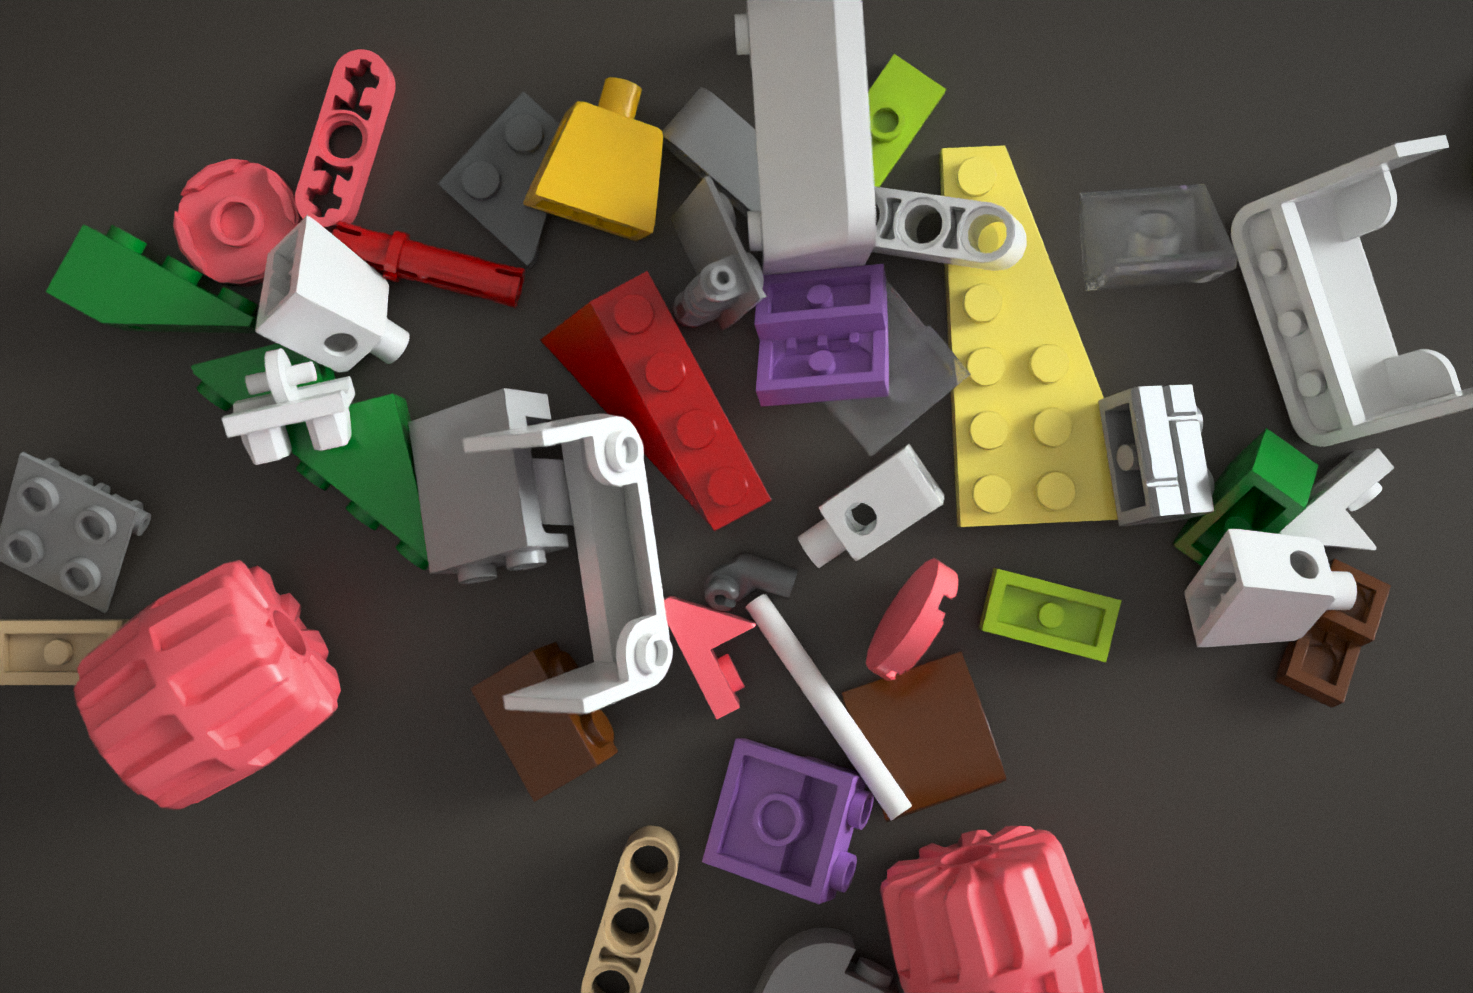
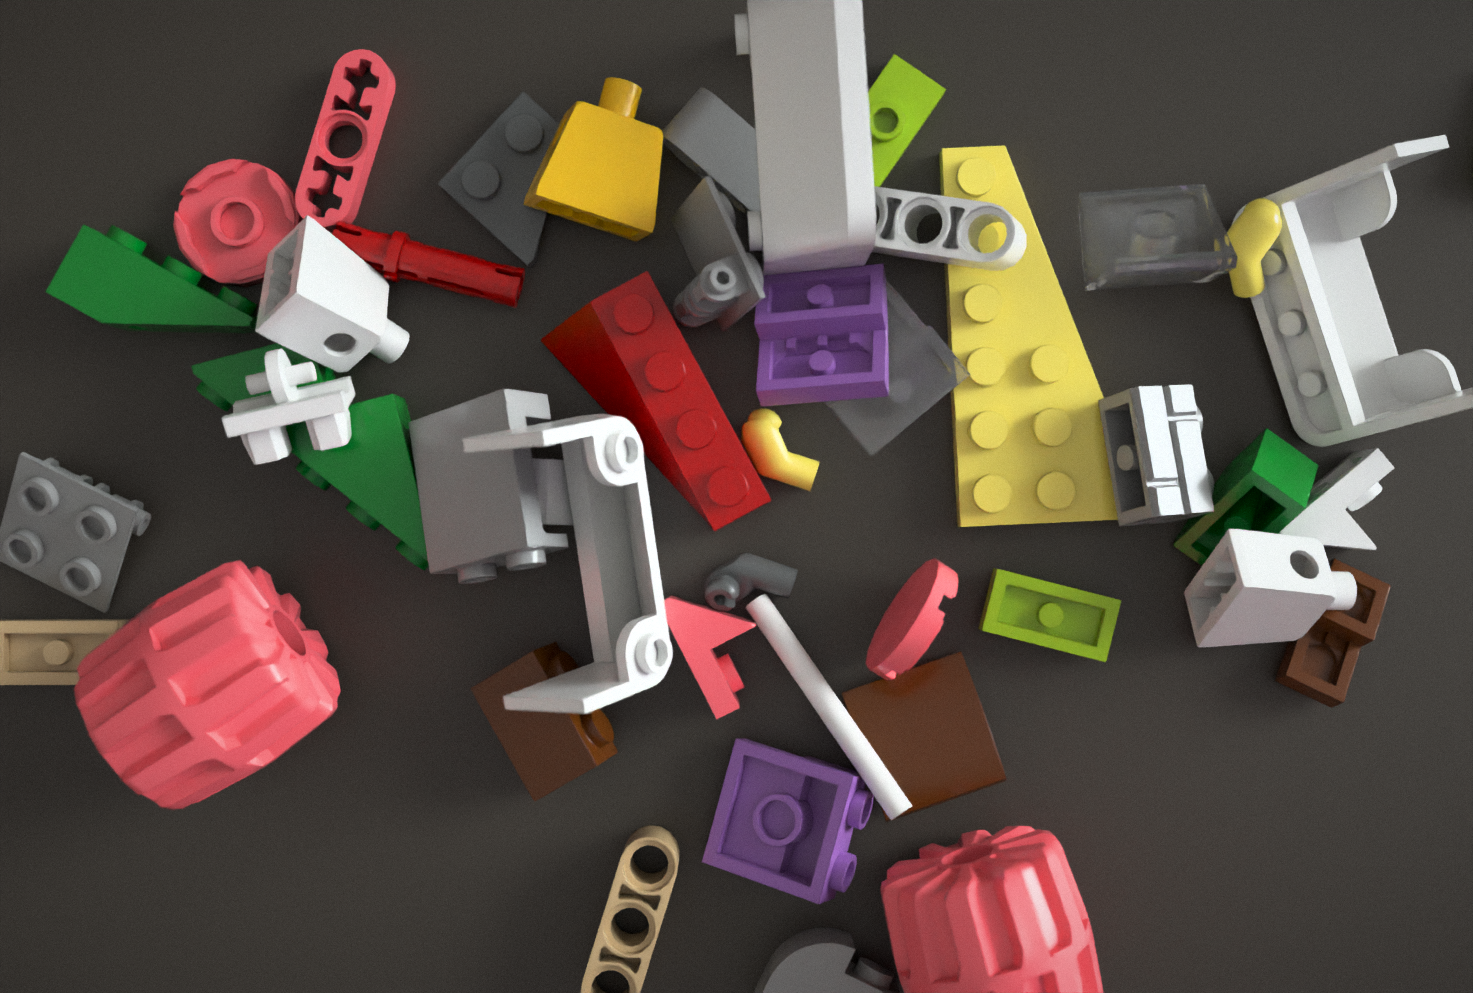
(769, 454): none -> light yellow arm
(896, 490): white torso -> none
(1251, 239): none -> light yellow arm

